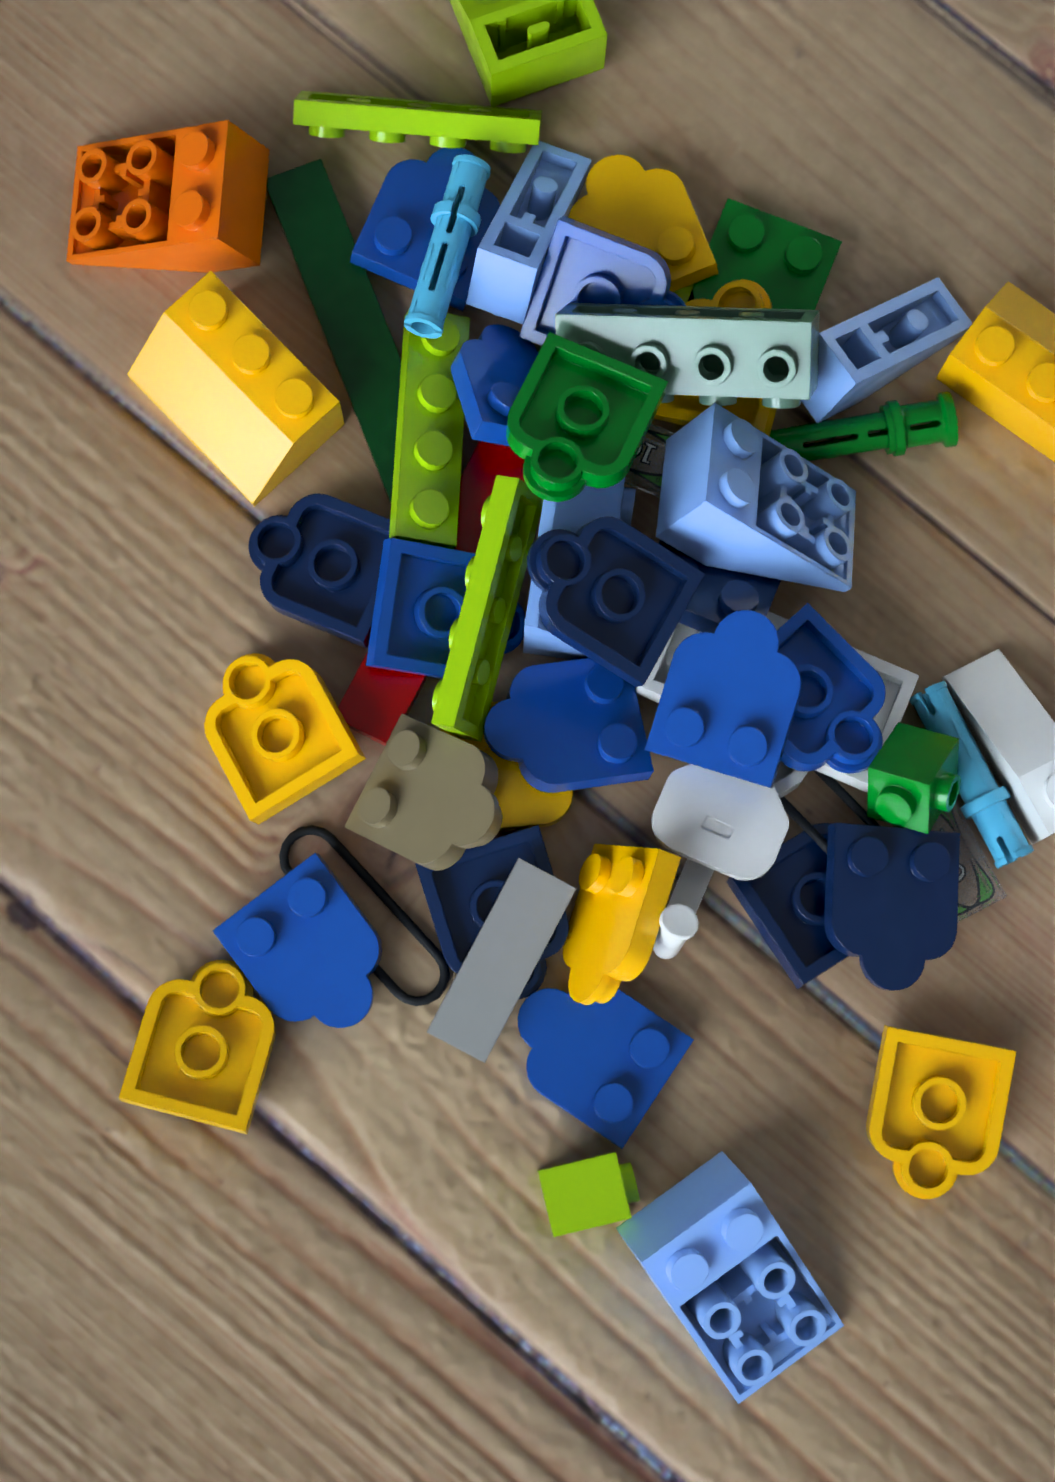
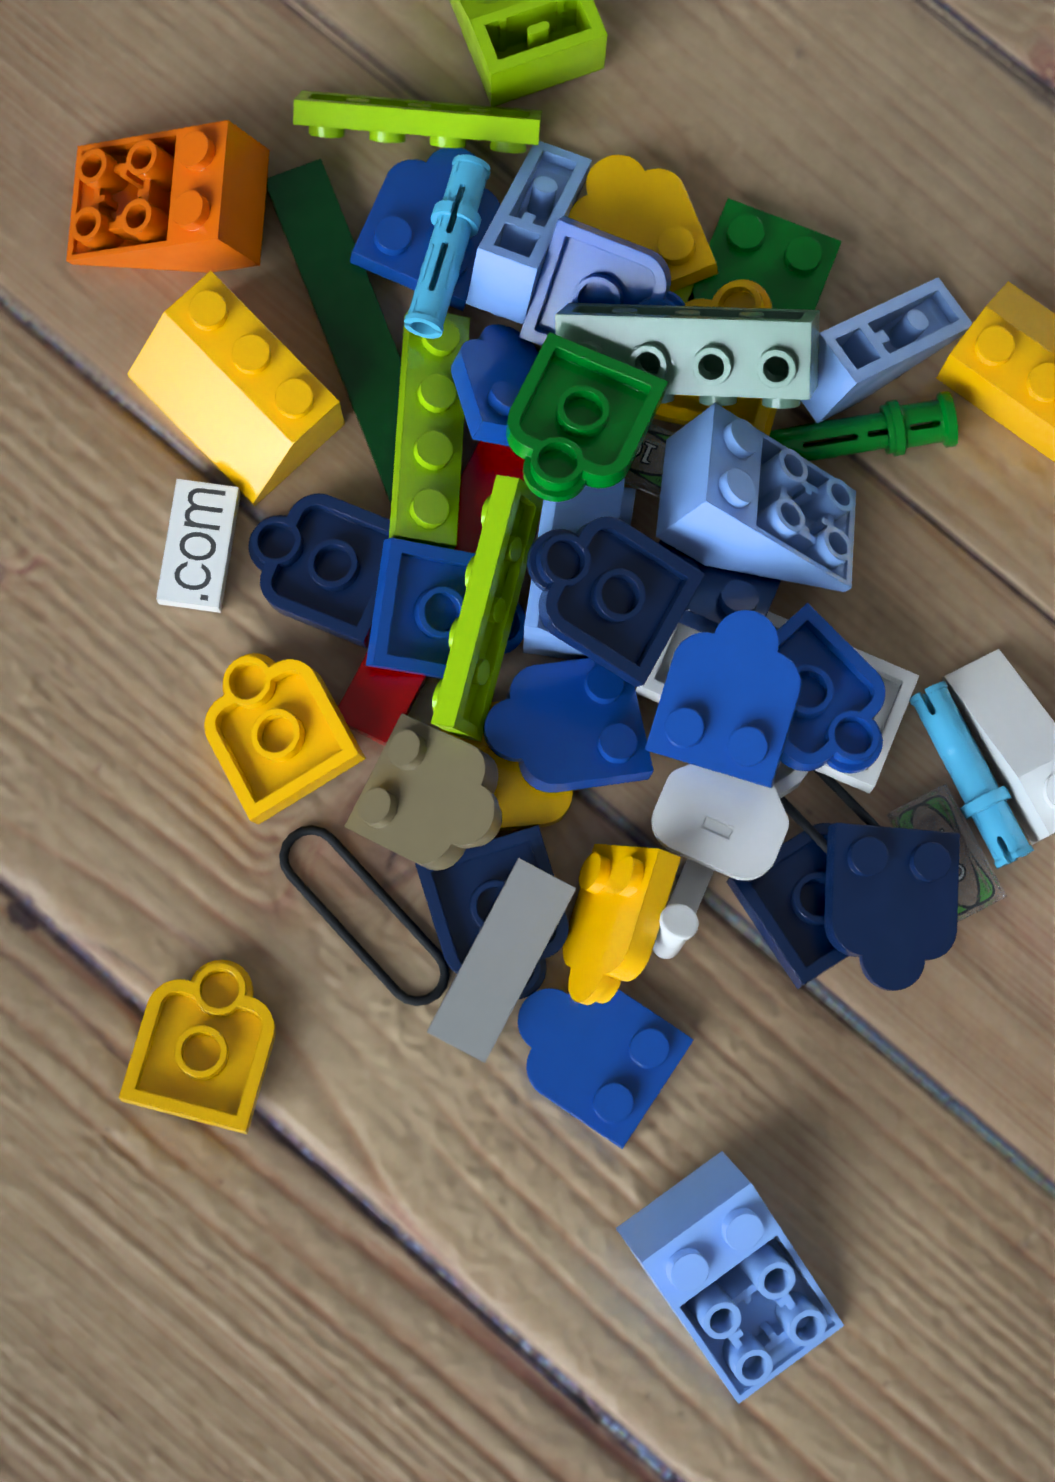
(198, 545): none -> white tile
(306, 947): blue plate -> none
(588, 1193): lime brick -> none
(913, 778): green brick -> none
(937, 1107): yellow plate -> none

